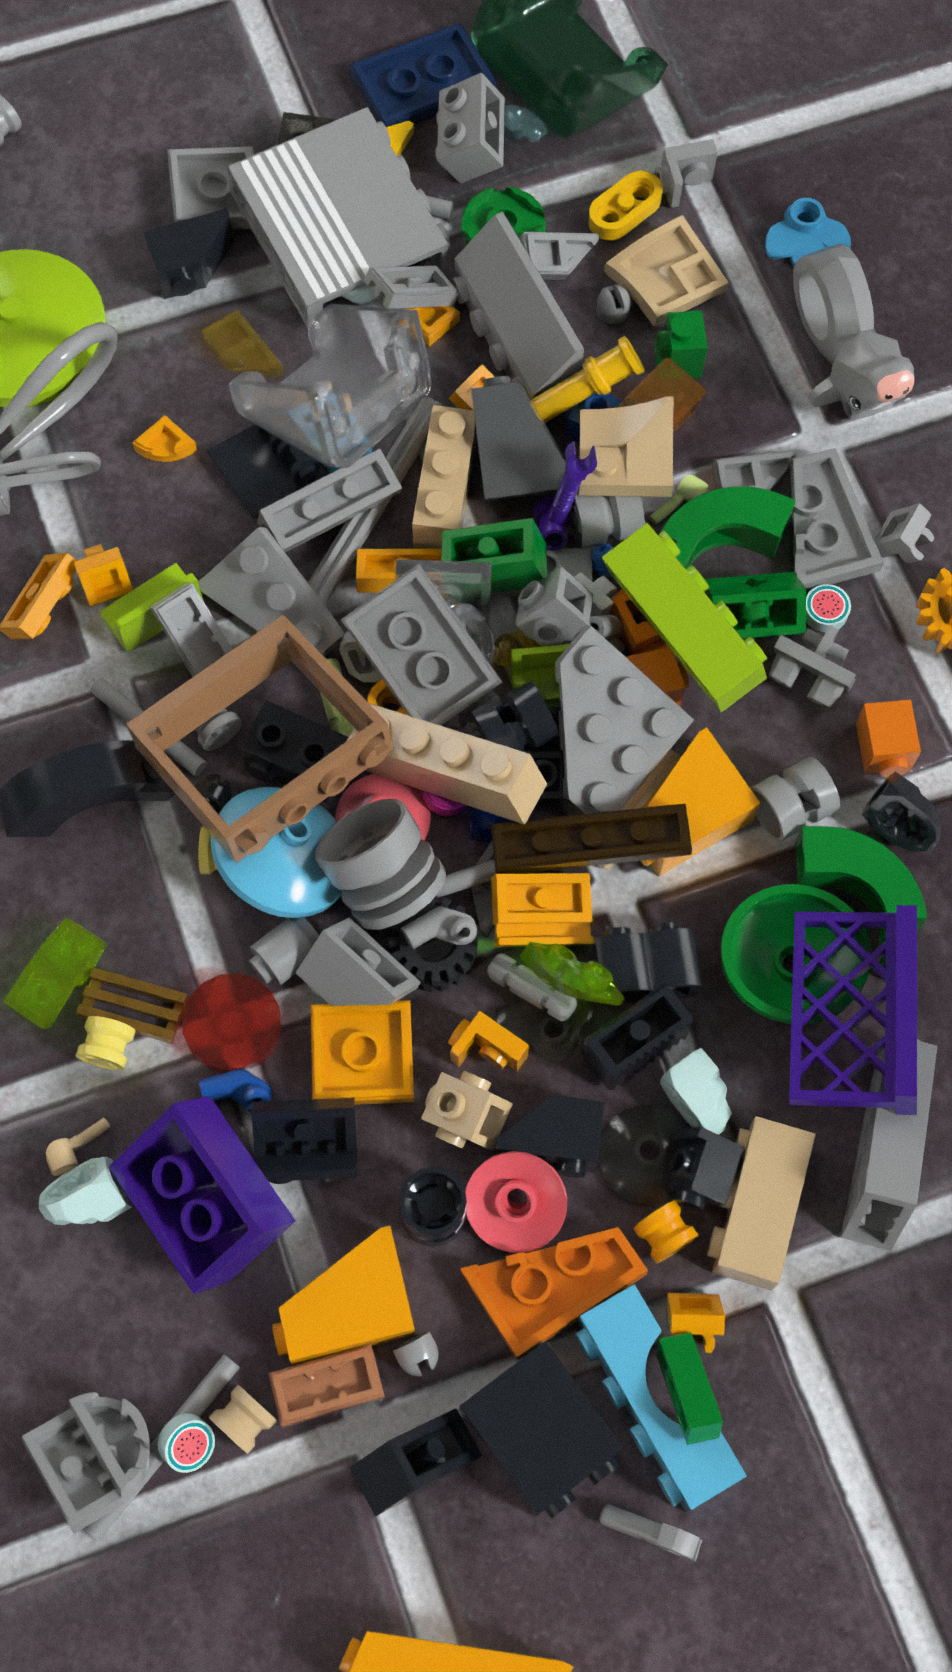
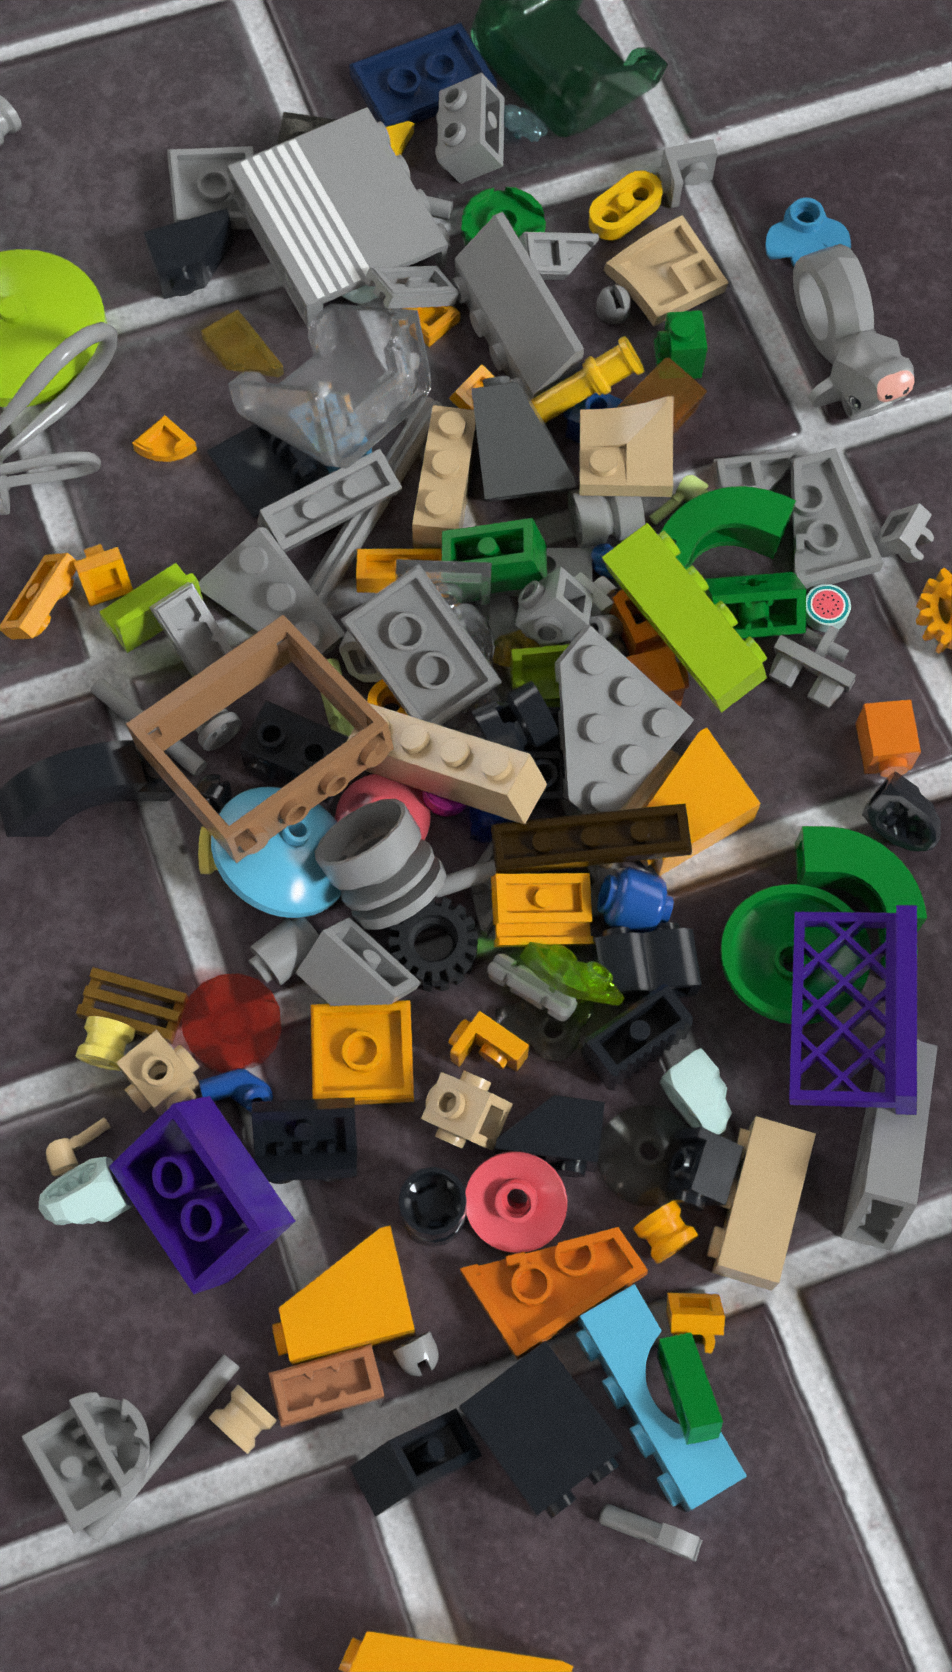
(54, 972): clear neon green slope -> none
(159, 1074): none -> tan brick
(186, 1443): tile -> none
(440, 924): light grey arm -> none
(552, 512): dark purple brick -> none
(634, 900): none -> blue head
(799, 796): light grey wheel -> none

